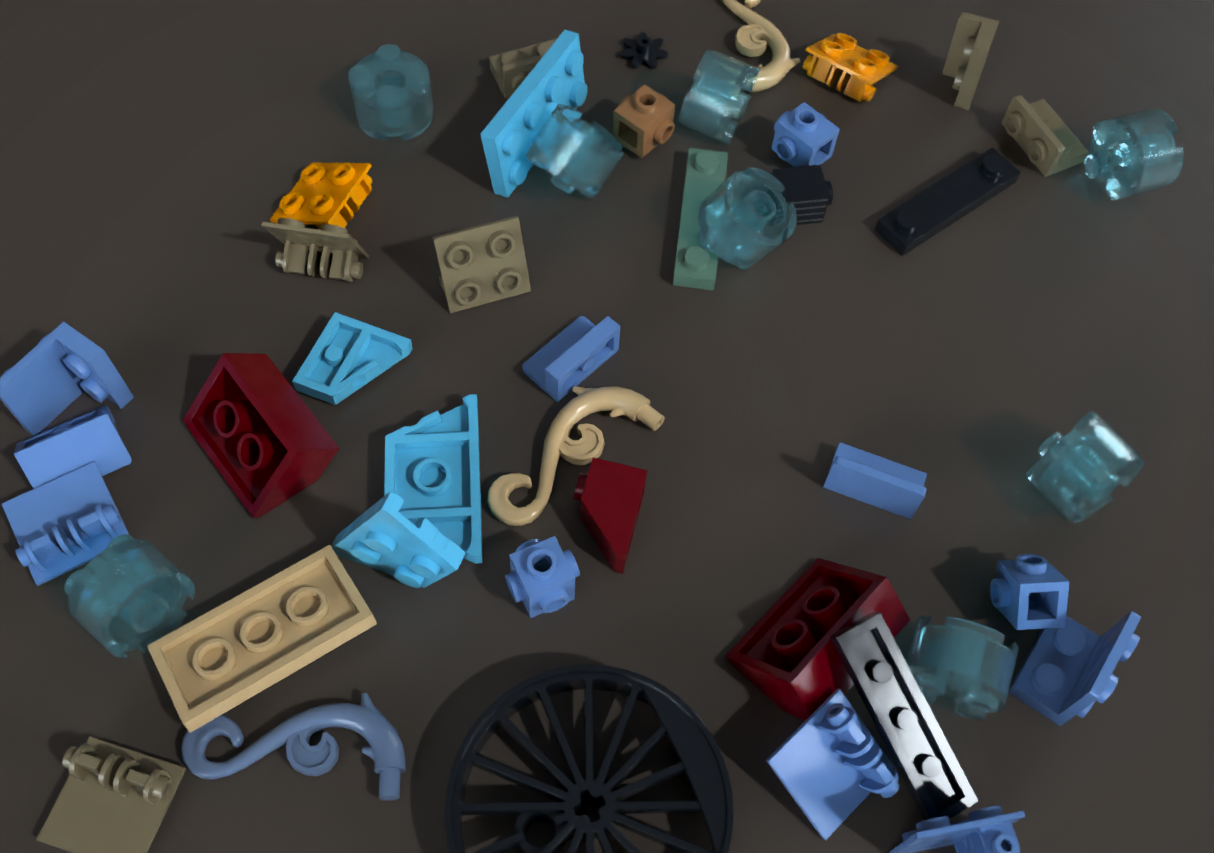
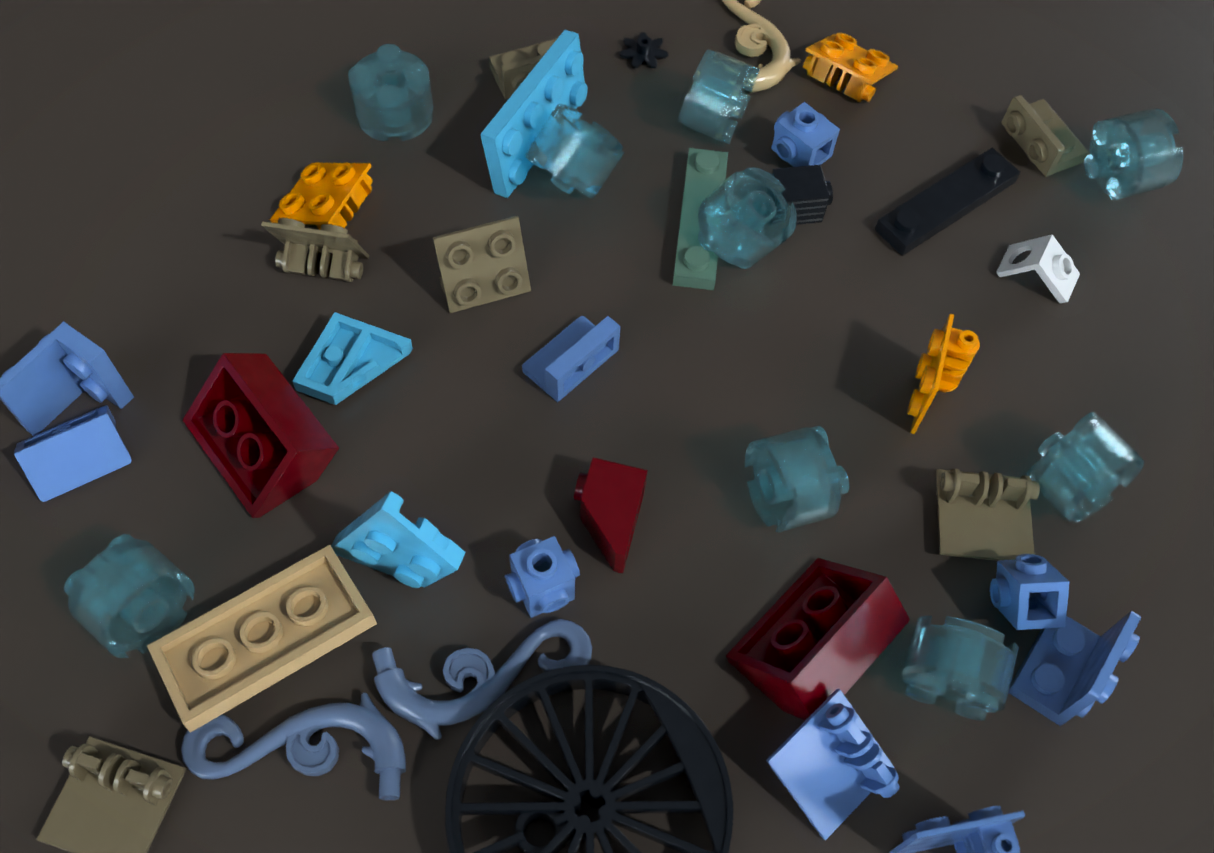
(64, 523): medium blue hinge -> none
(429, 714): none -> sand blue plant
(438, 474): medium azure wing -> none
(578, 452): tan plant -> none
(643, 121): medium nougat brick -> none
(795, 478): none -> clear light blue brick
(876, 481): medium blue panel -> none
(903, 718): plate -> none
(942, 367): none -> light orange hinge
(969, 54): dark tan bracket -> none
(984, 514): none -> dark tan hinge
(1047, 260): none -> white bracket

